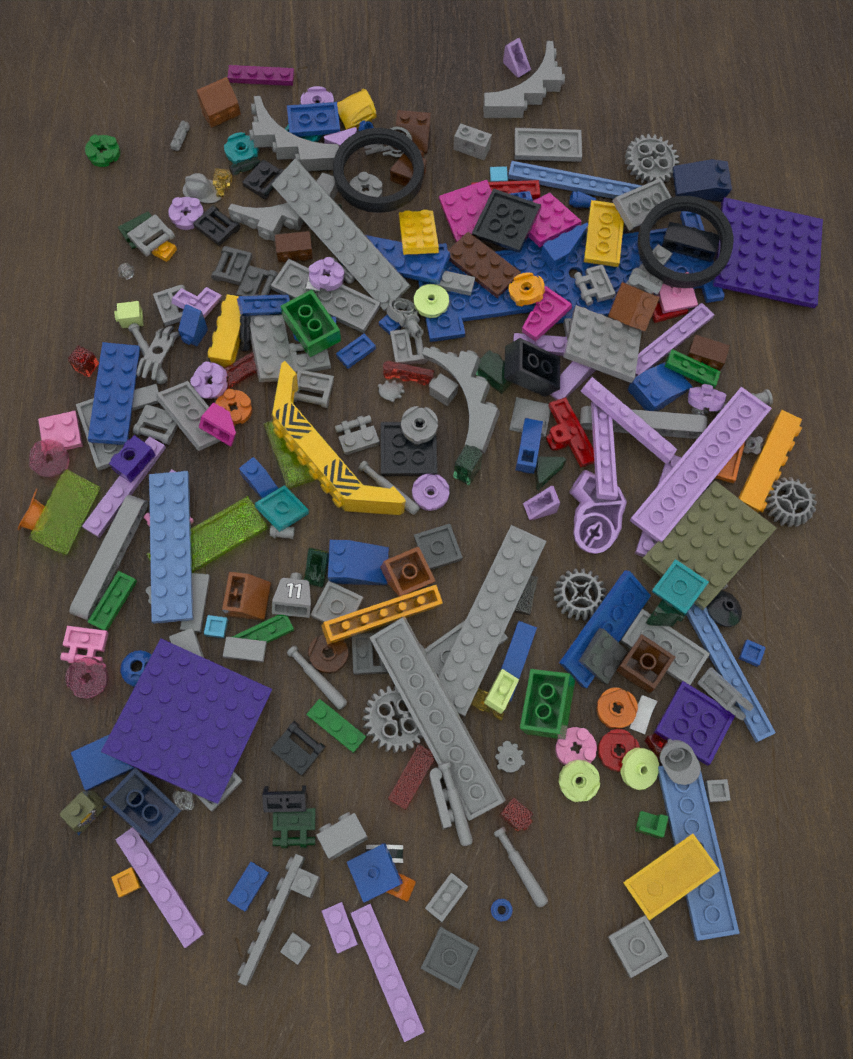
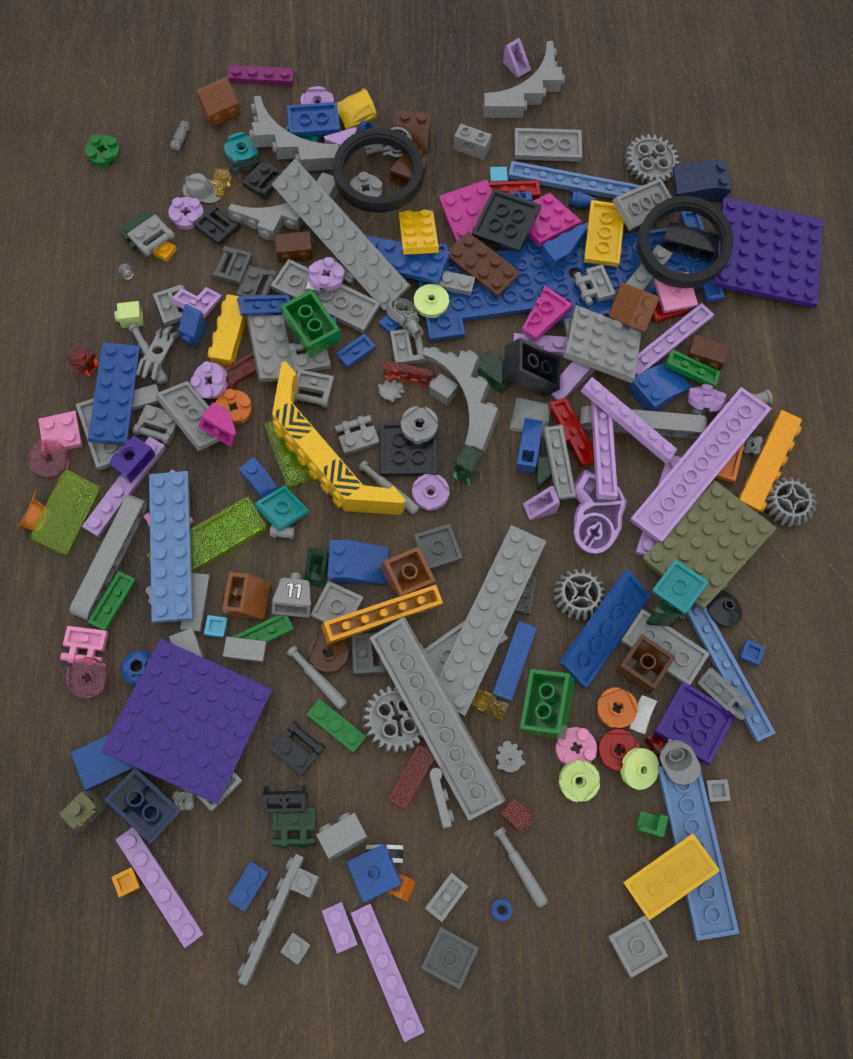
(245, 332): black axle -> none
(458, 813): light grey piece -> none
(501, 691): yellowish green plate -> none
(526, 297): light orange plate -> none
(559, 462): none -> light grey tile
(603, 656): dark grey plate -> none
(650, 282): light grey plate -> none

